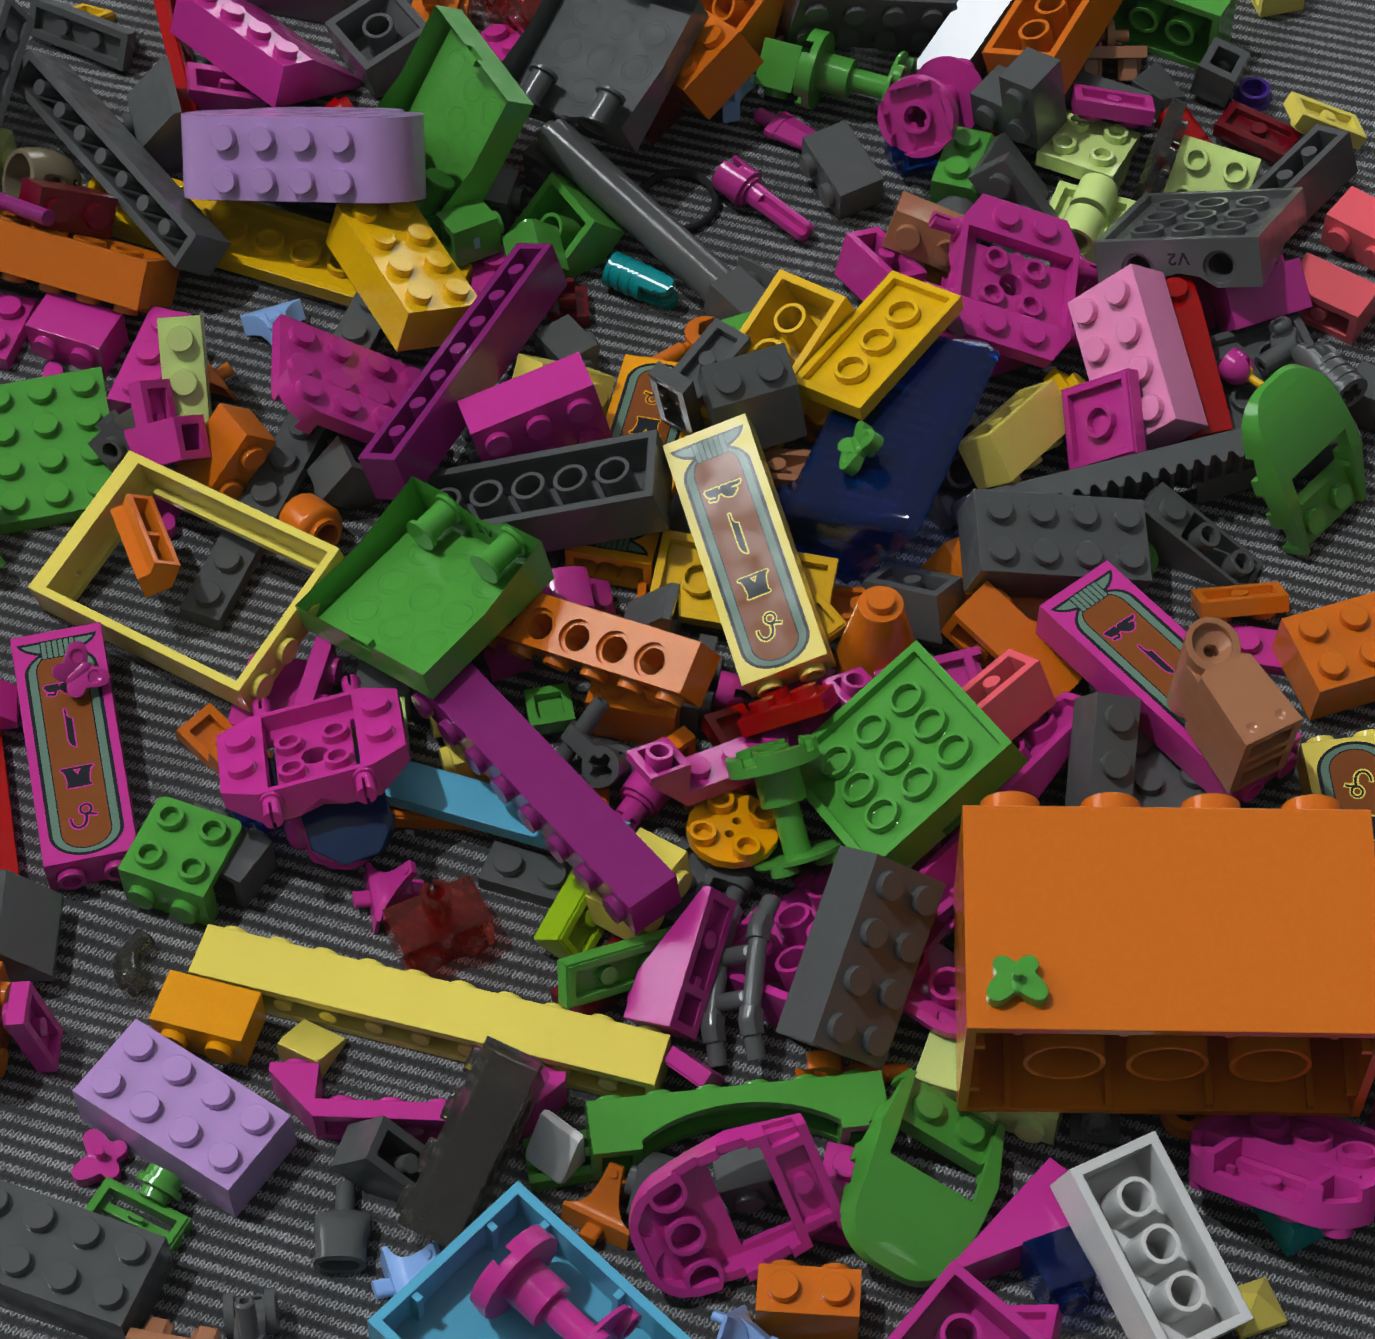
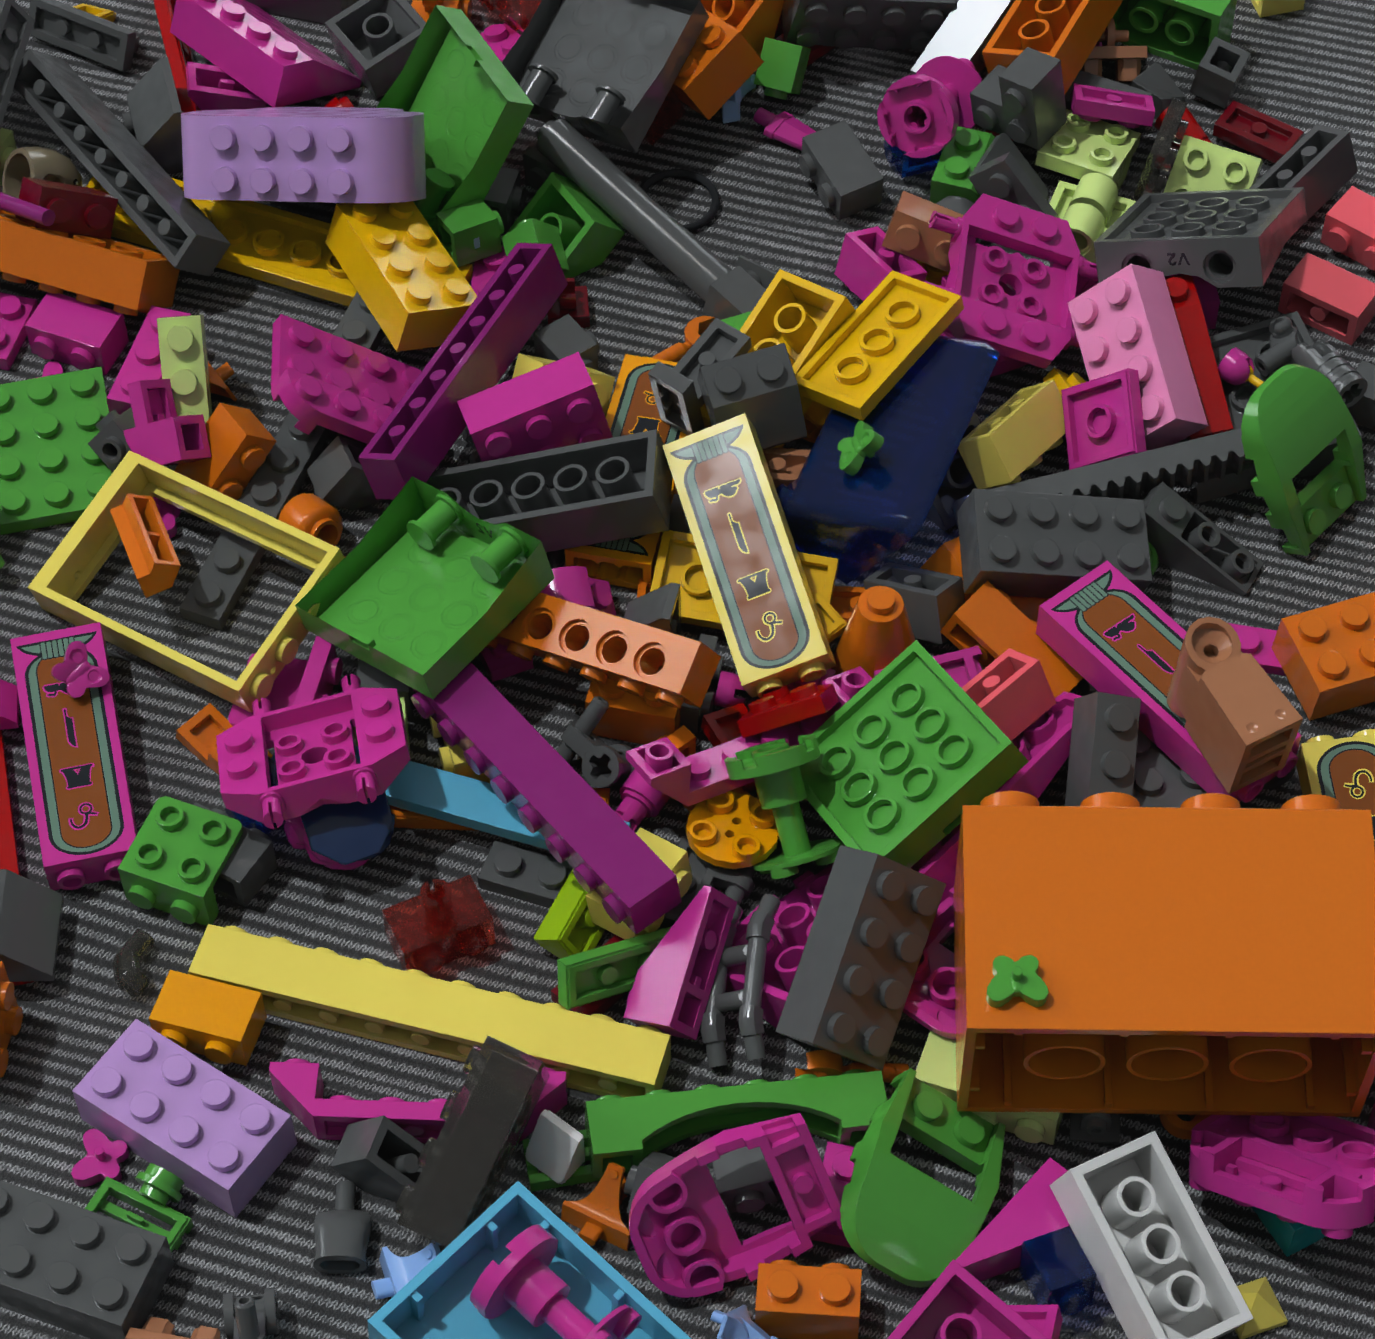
(33, 1026): dark pink plate -> none
(261, 321): light blue piece -> none
(312, 1044): light yellow slope -> none
(386, 890): dark pink piece -> none
(549, 708): bright green plate -> none
(640, 281): teal hinge -> none
(692, 1068): dark pink tile -> none
(744, 186): dark pink piece -> none
(839, 75): bright green piece -> none
(1253, 93): dark purple plate -> none
(1253, 600): orange plate -> none
(1281, 295): dark pink brick -> none
(1308, 112): light yellow plate -> none

